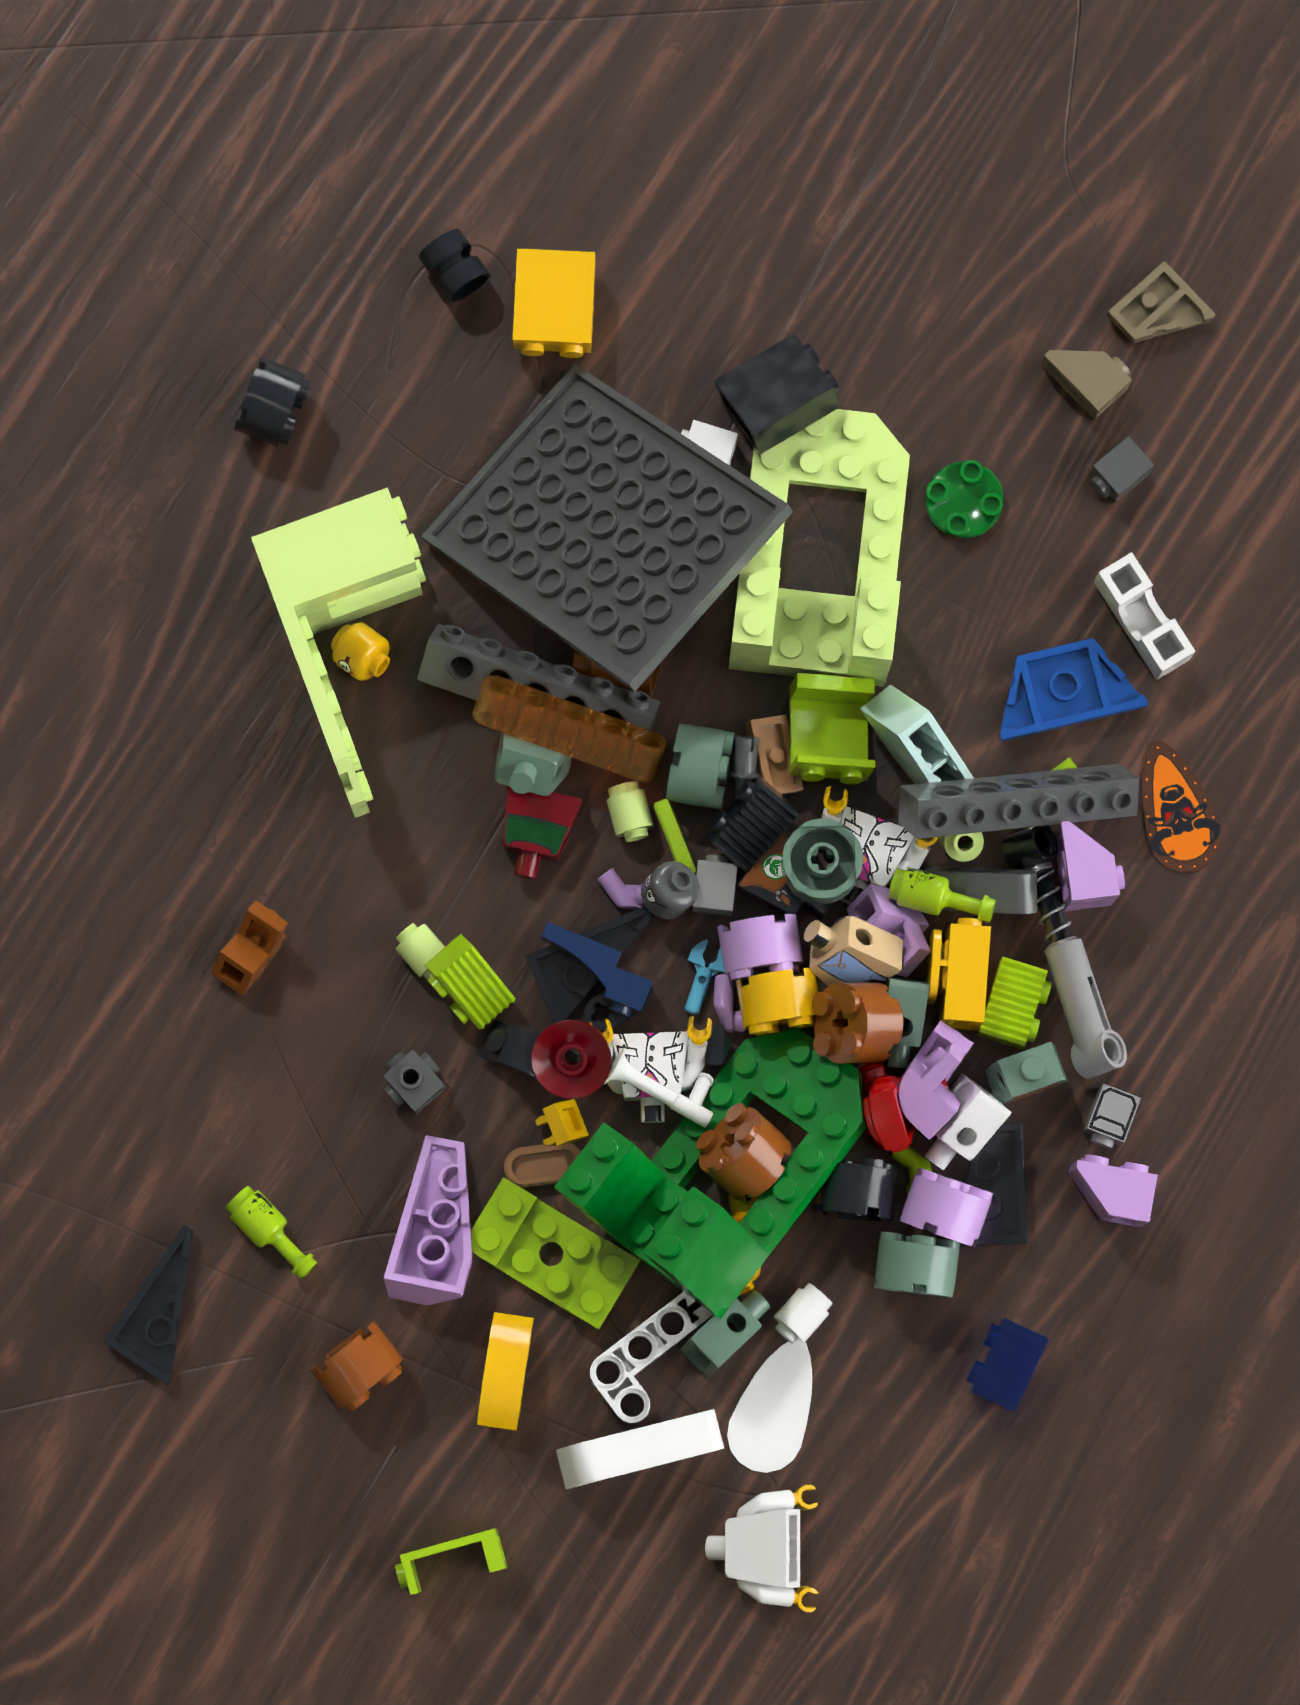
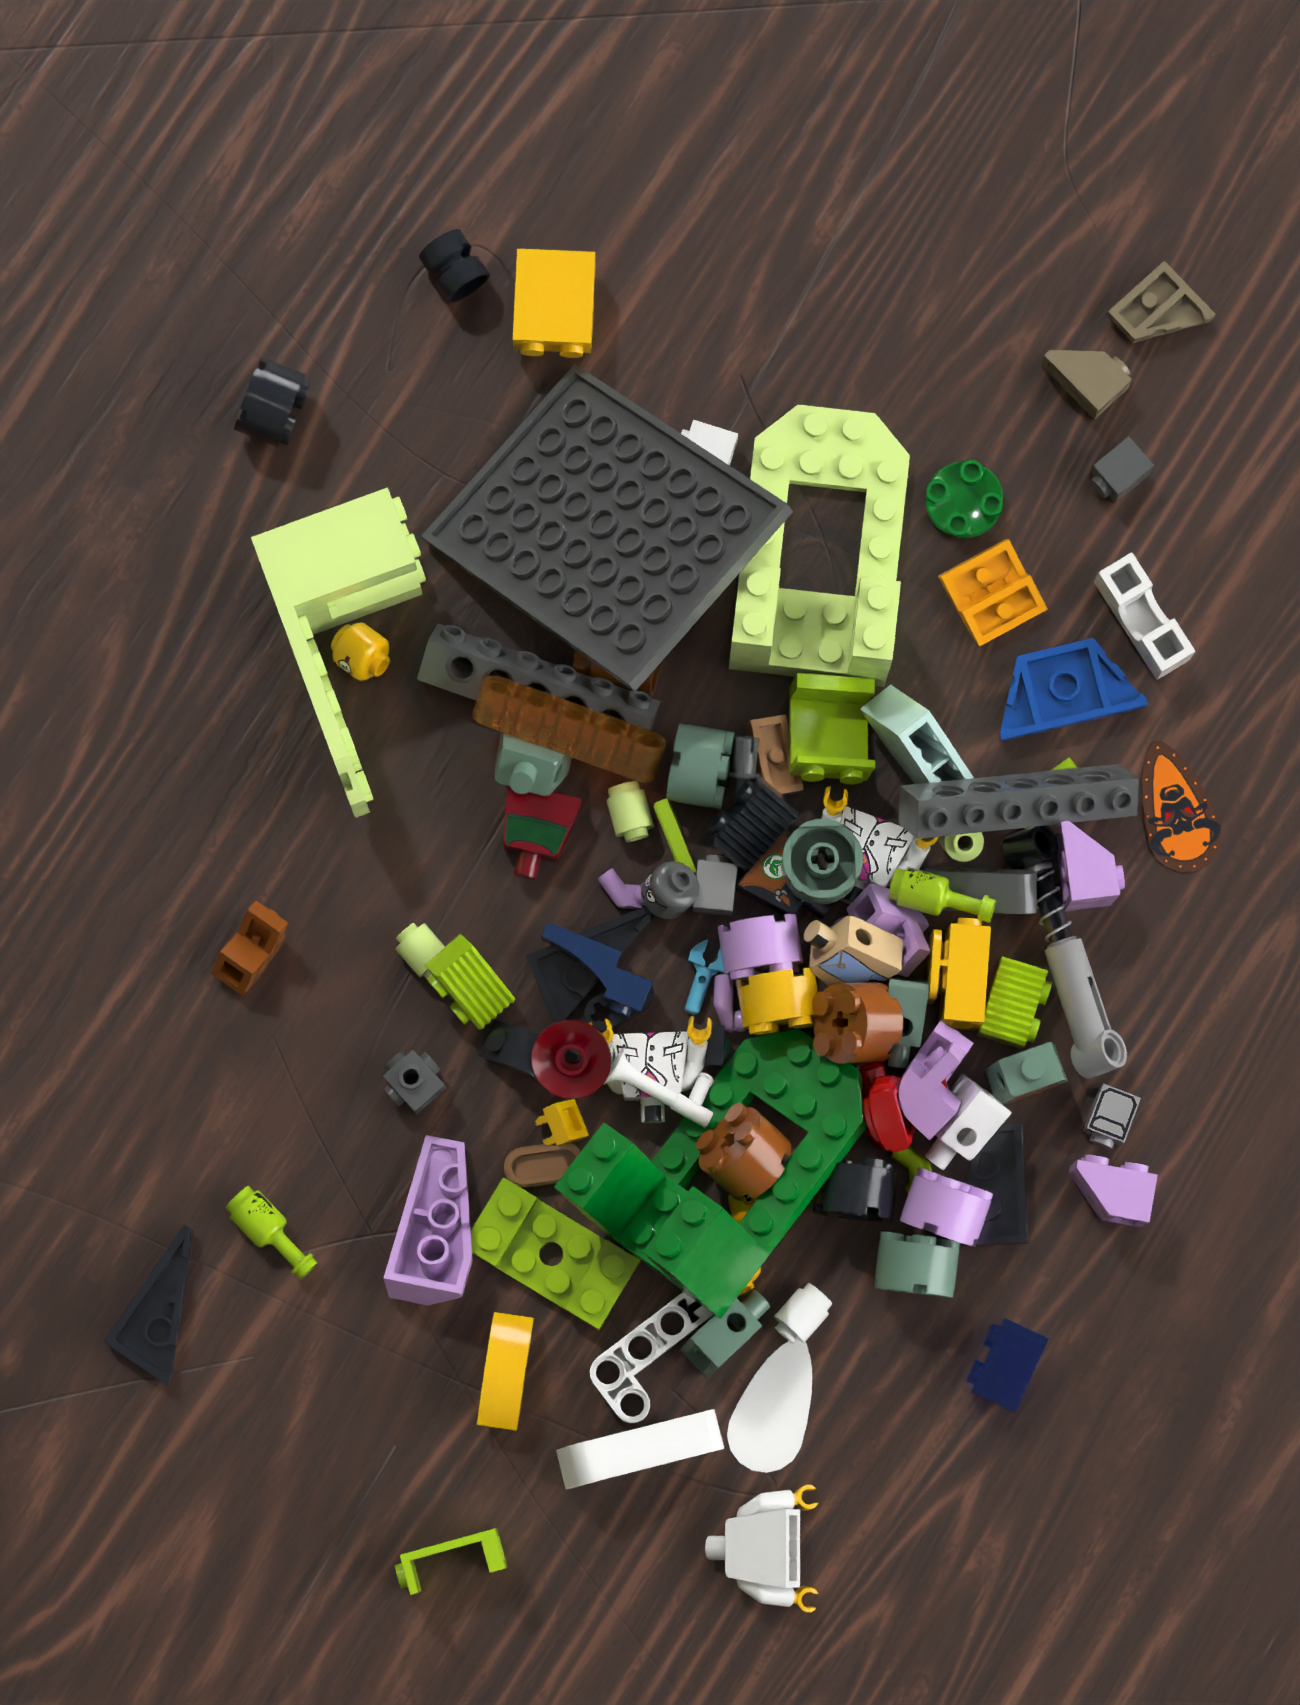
(358, 1366): dark orange brick -> none
(778, 393): black brick -> none
(992, 592): none -> light orange slope

